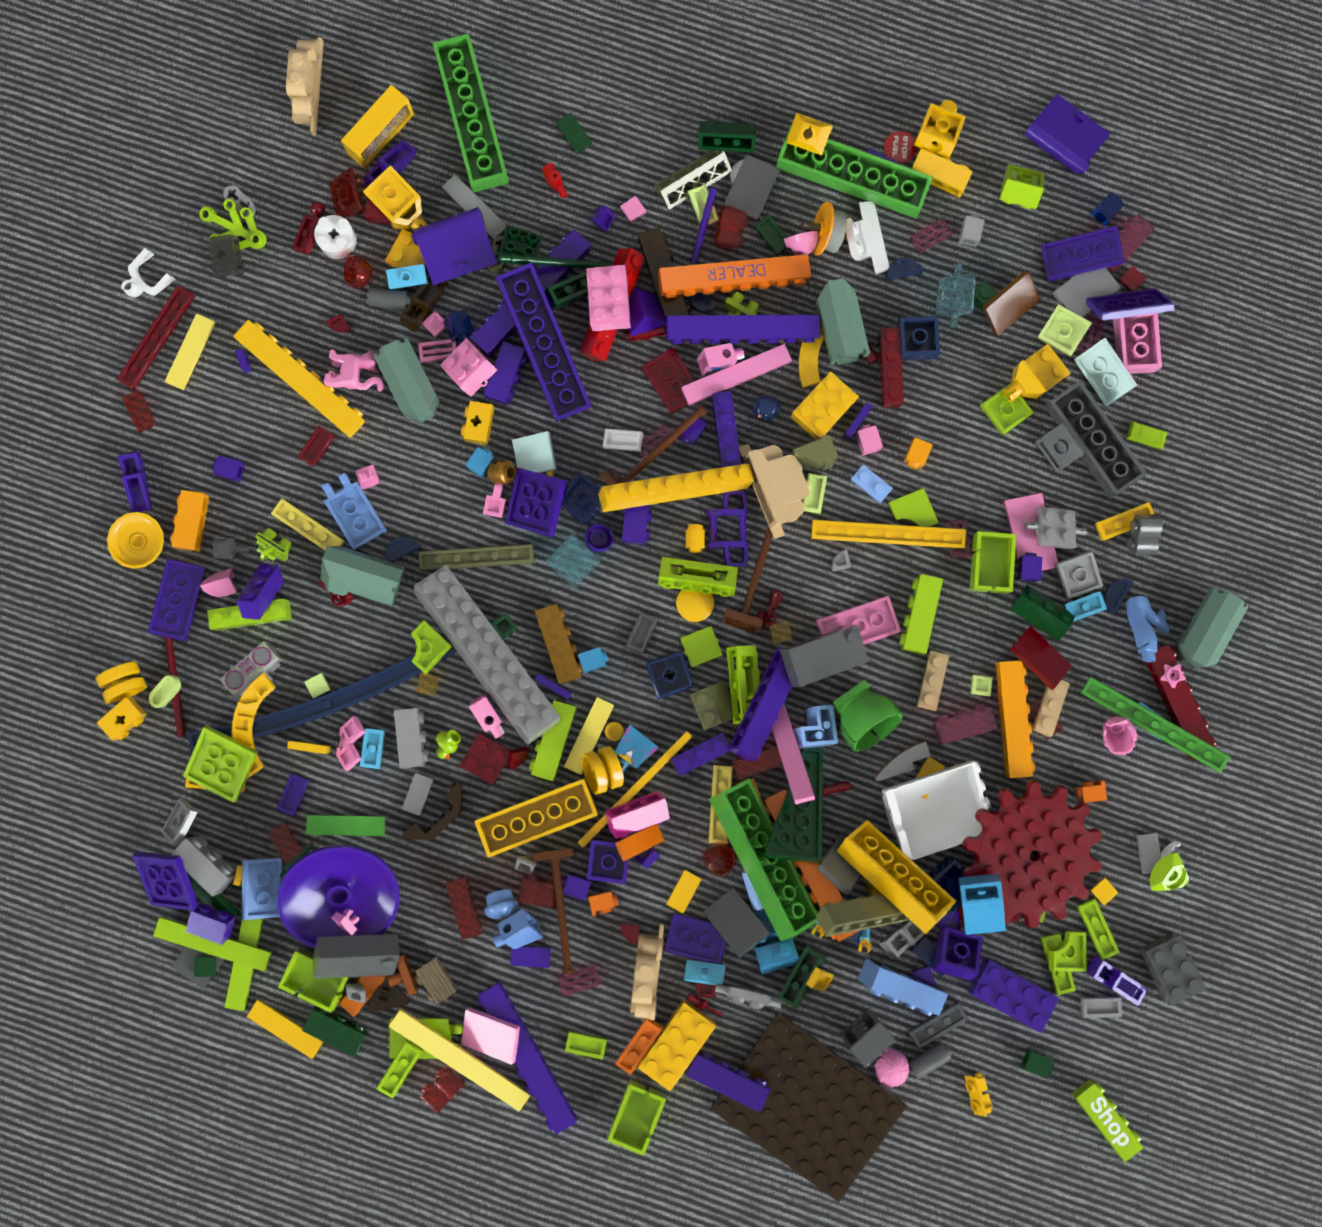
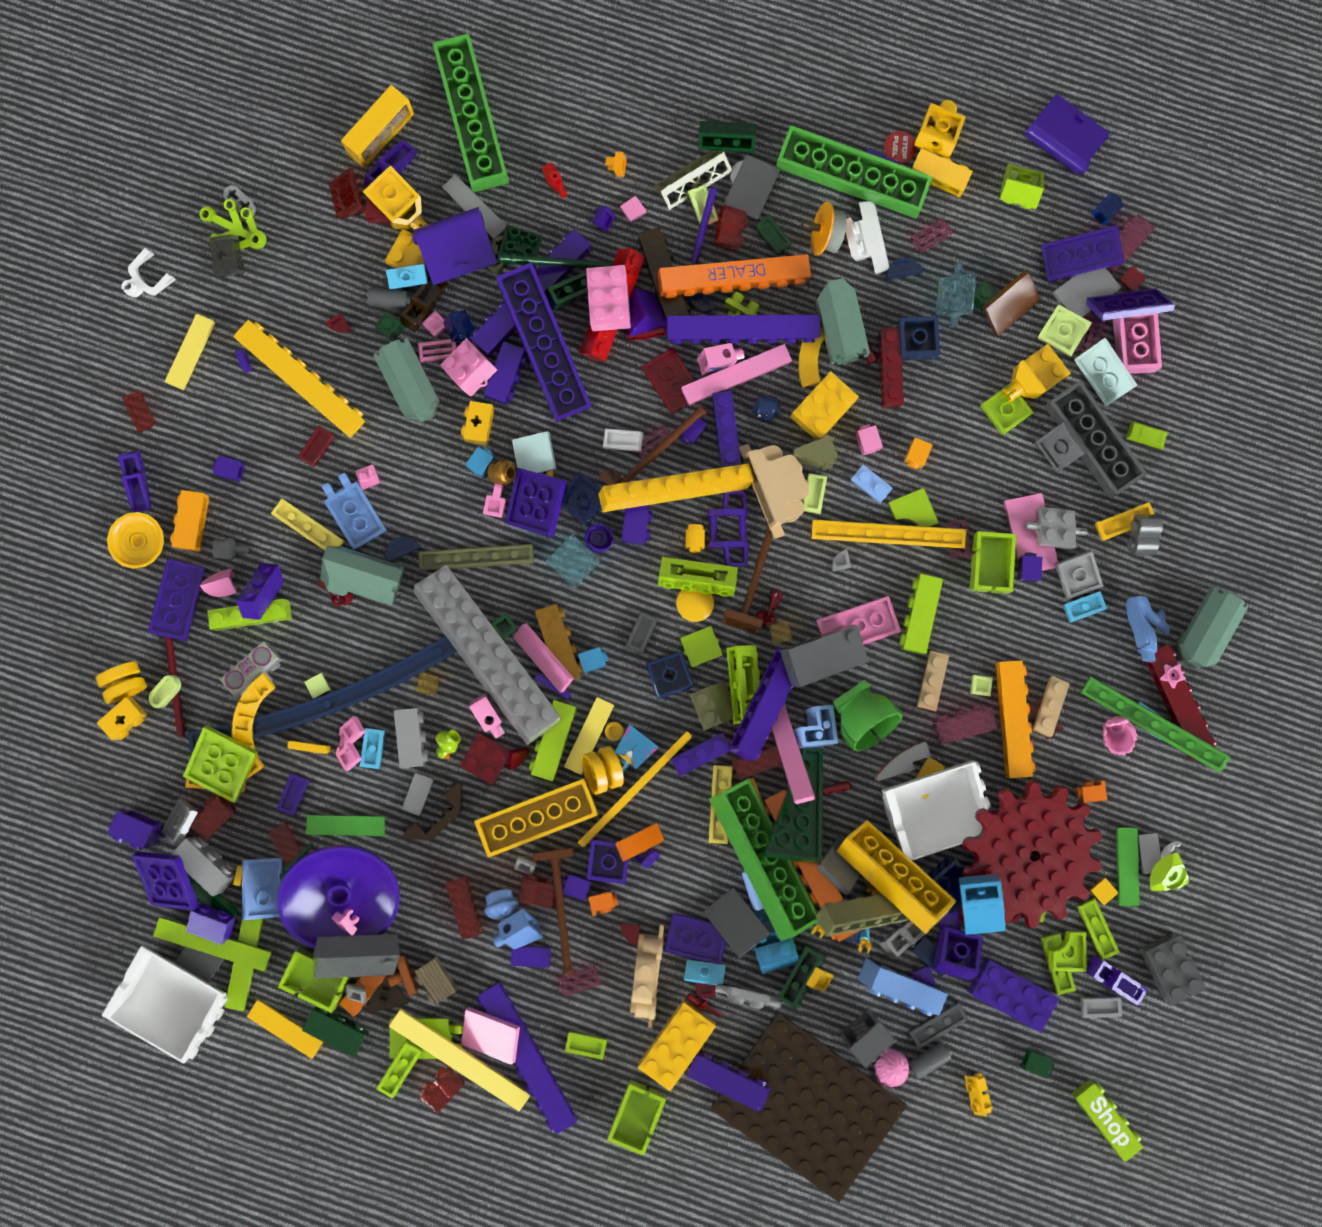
(135, 829): none -> dark purple brick
(155, 337): dark red tile -> none
(165, 1005): none -> white cylinder
(205, 966): dark green tile -> none
(212, 816): none -> clear red brick
(269, 548): lime hips -> none
(304, 81): tan brick -> none
(305, 237): dark red plate -> none
(330, 227): white brick -> none
(350, 371): bright pink animal -> none
(357, 271): clear red hat -> none
(389, 326): none -> dark green brick
(430, 647): lime tile -> none
(543, 657): none -> bright pink tile
(574, 133): dark green tile -> none
(617, 164): none -> light orange tile
(637, 814): brick -> none
(639, 1045): orange tile -> none
(684, 891): yellow tile -> none
(719, 859): clear red hat -> none
(802, 243): bright pink brick -> none
(809, 134): yellow plate -> none
(857, 421): dark purple tile -> none
(971, 230): light grey brick -> none
(1041, 657): dark red tile -> none
(1042, 612): dark green brick -> none
(1116, 593): dark blue tile -> none
(1127, 866): none -> bright green tile

